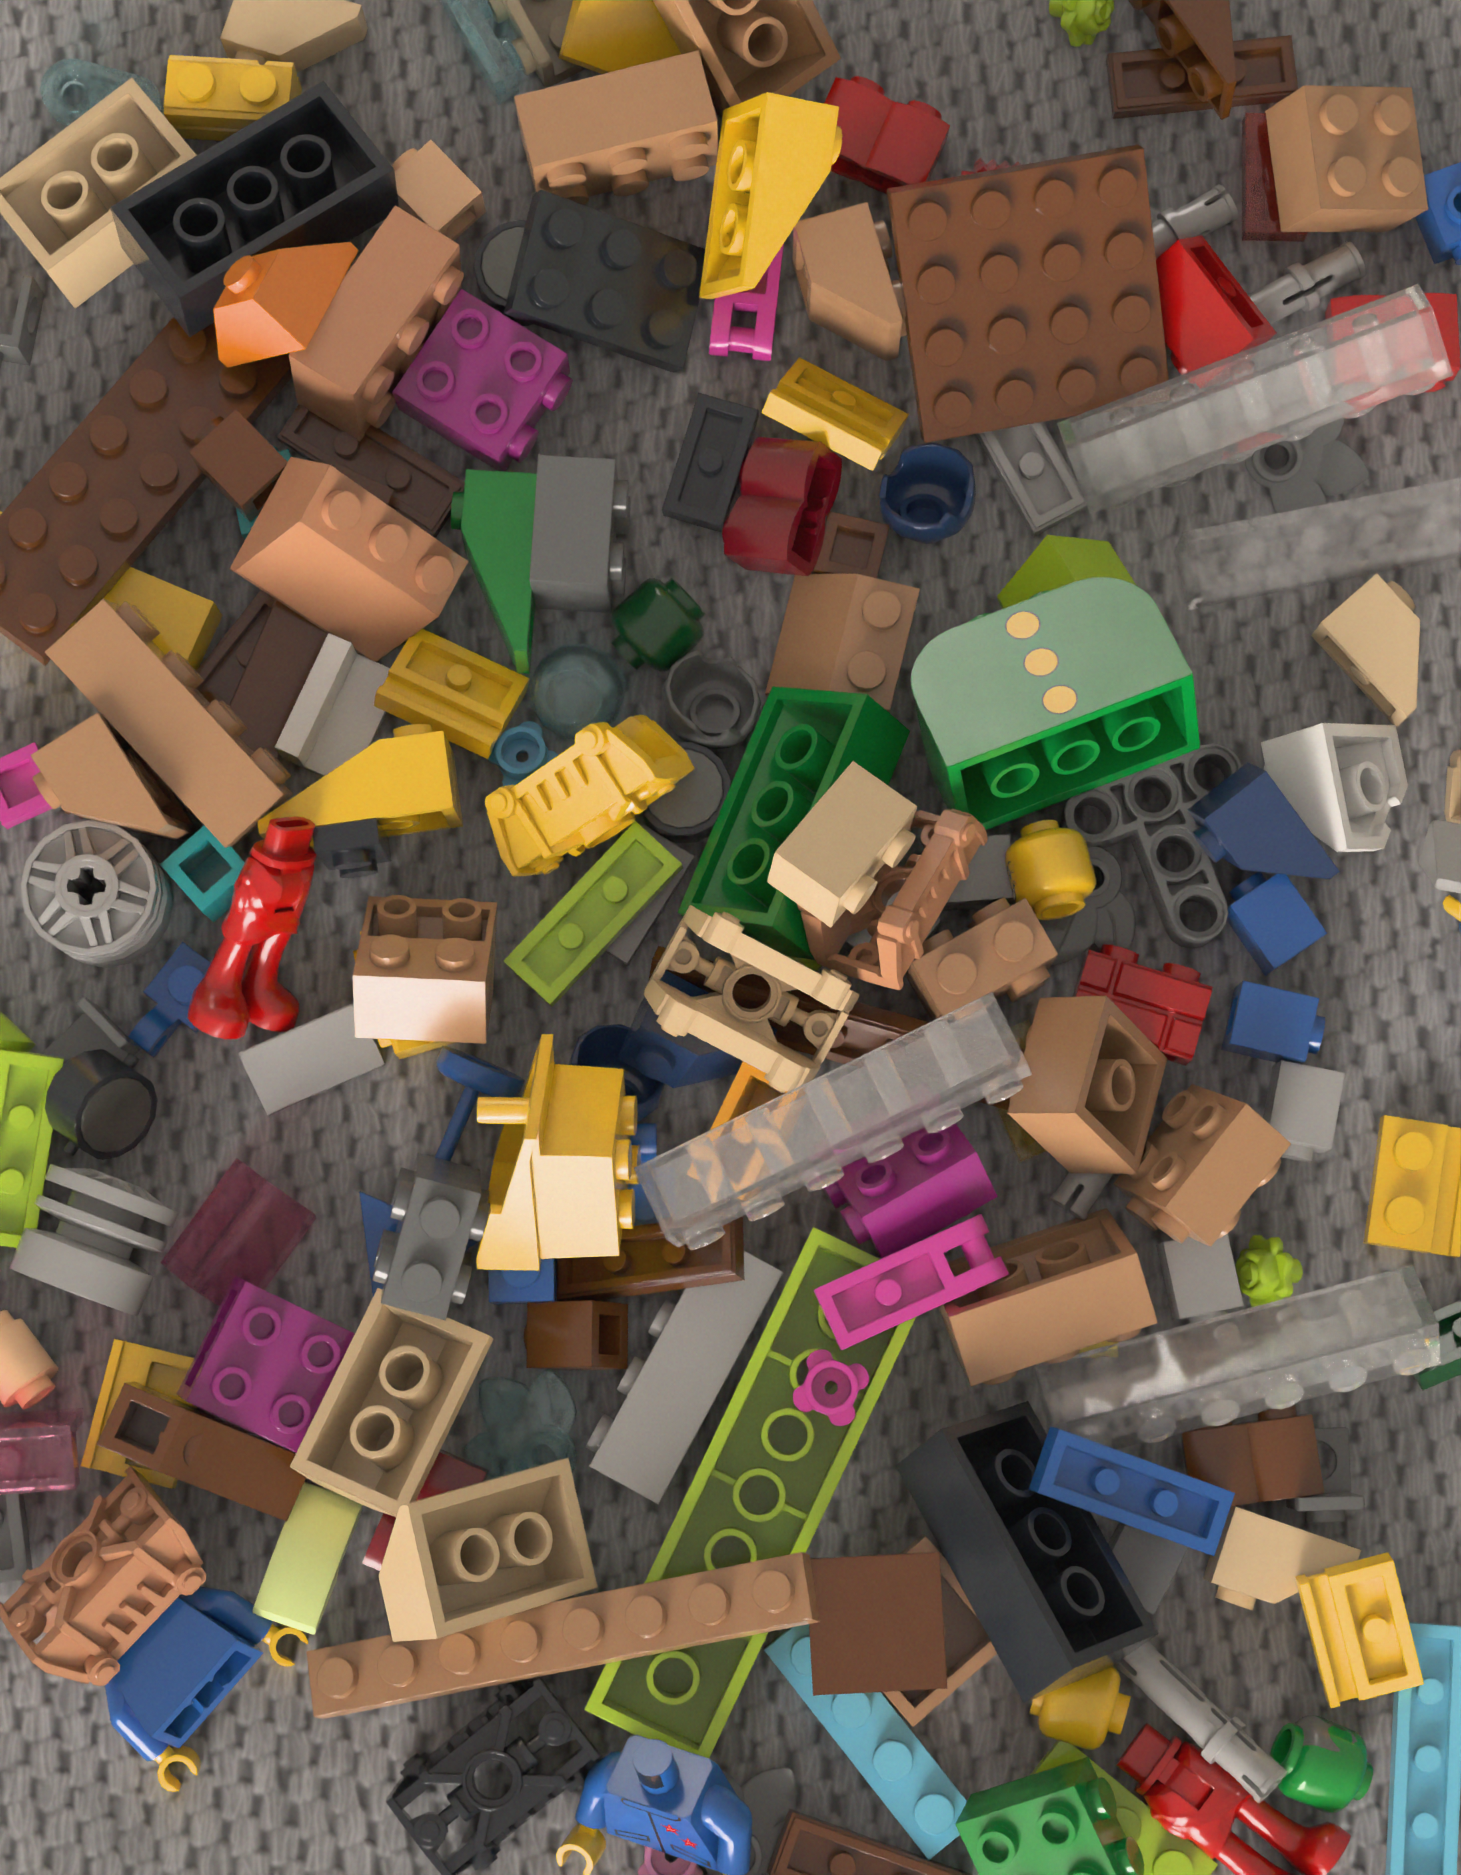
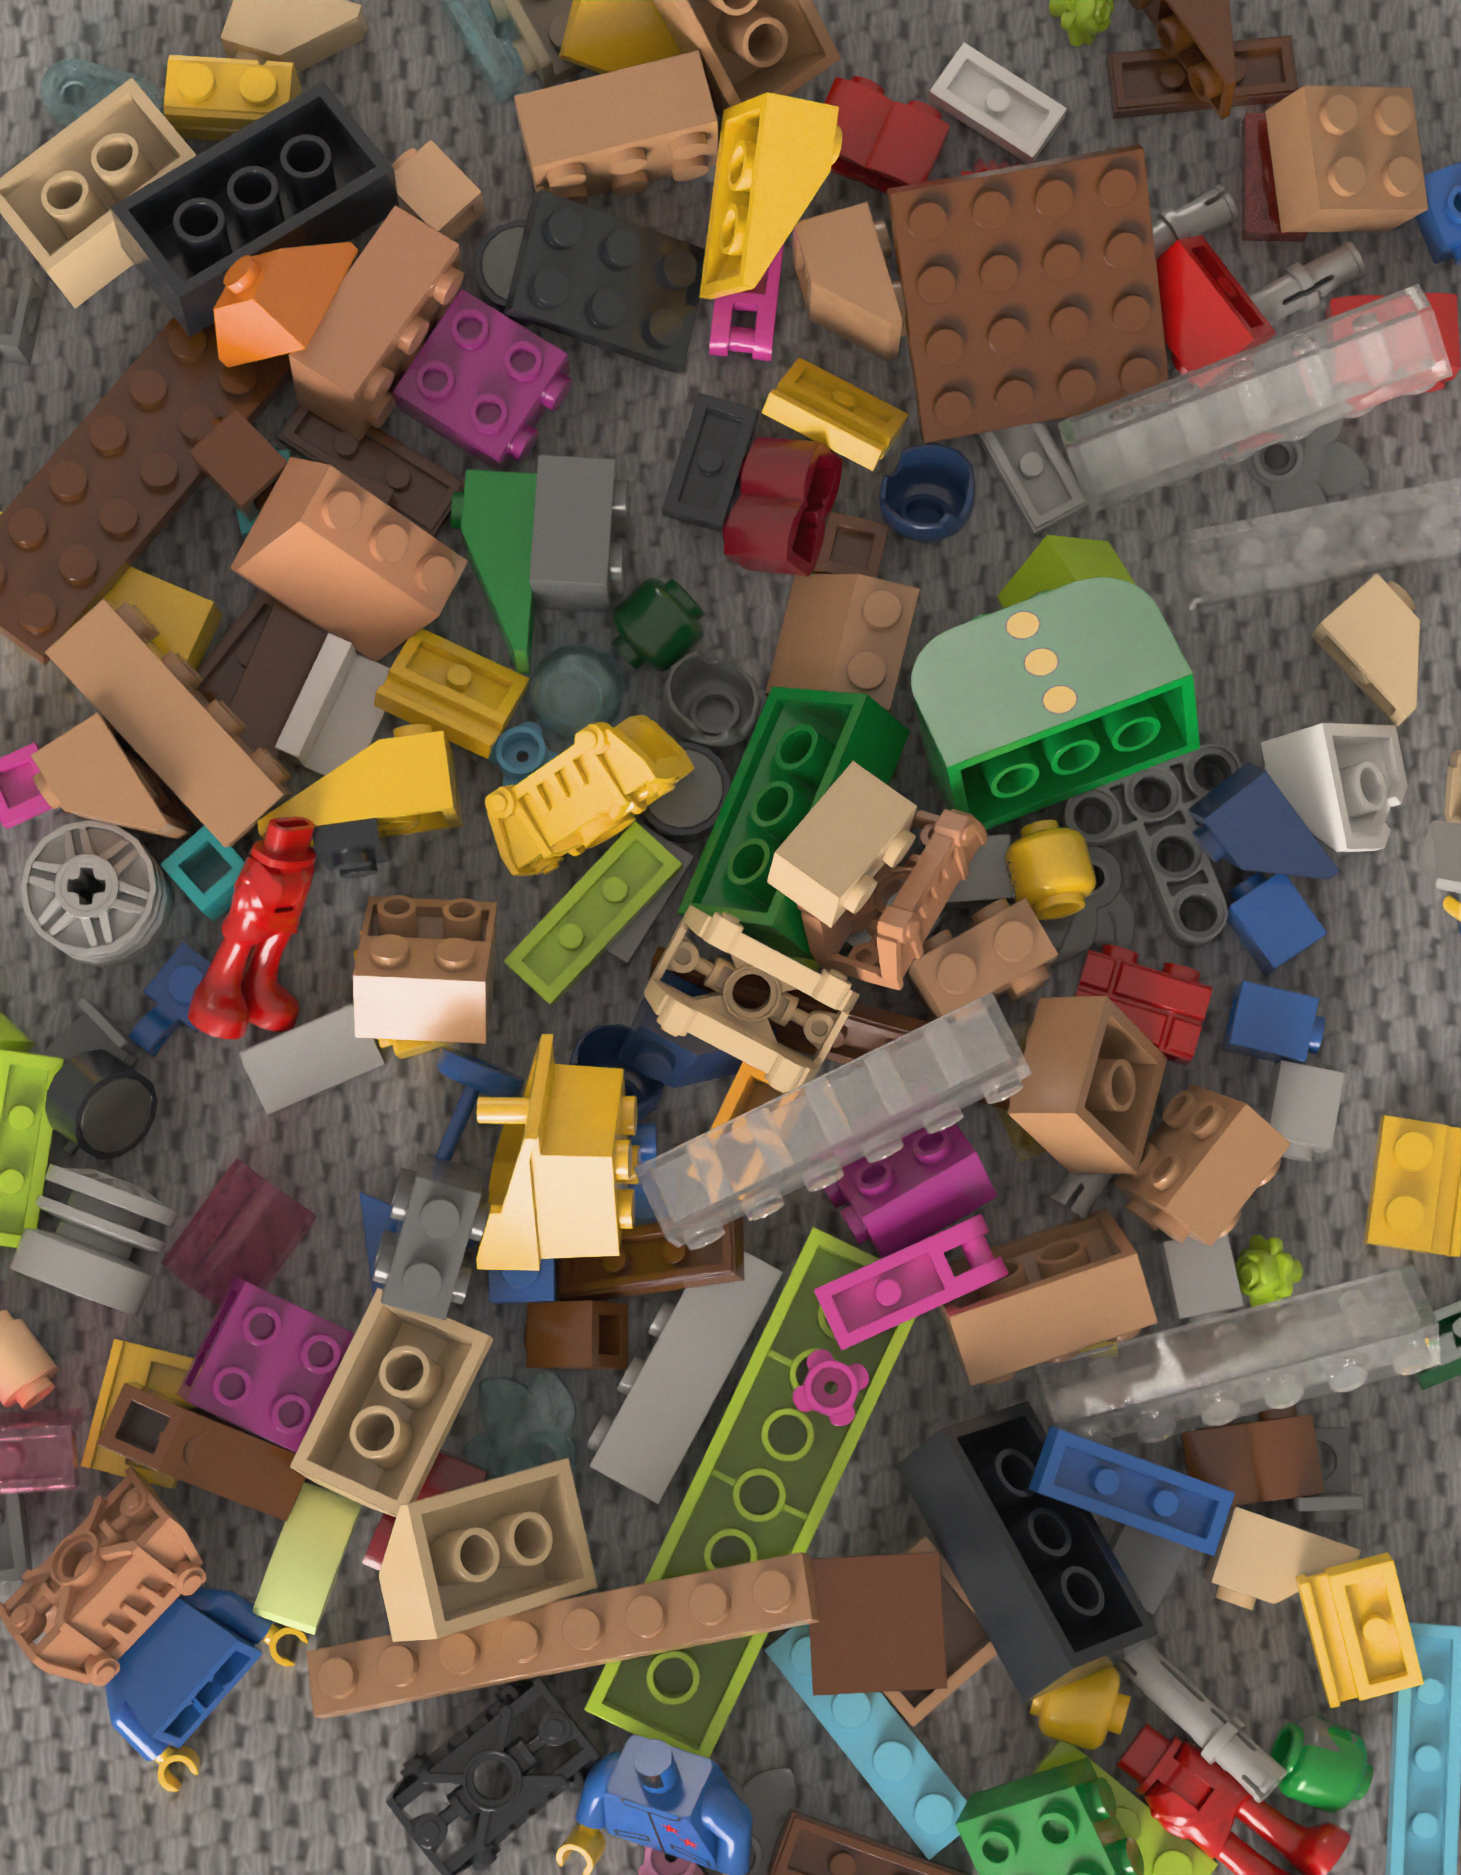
(997, 104): none -> white plate

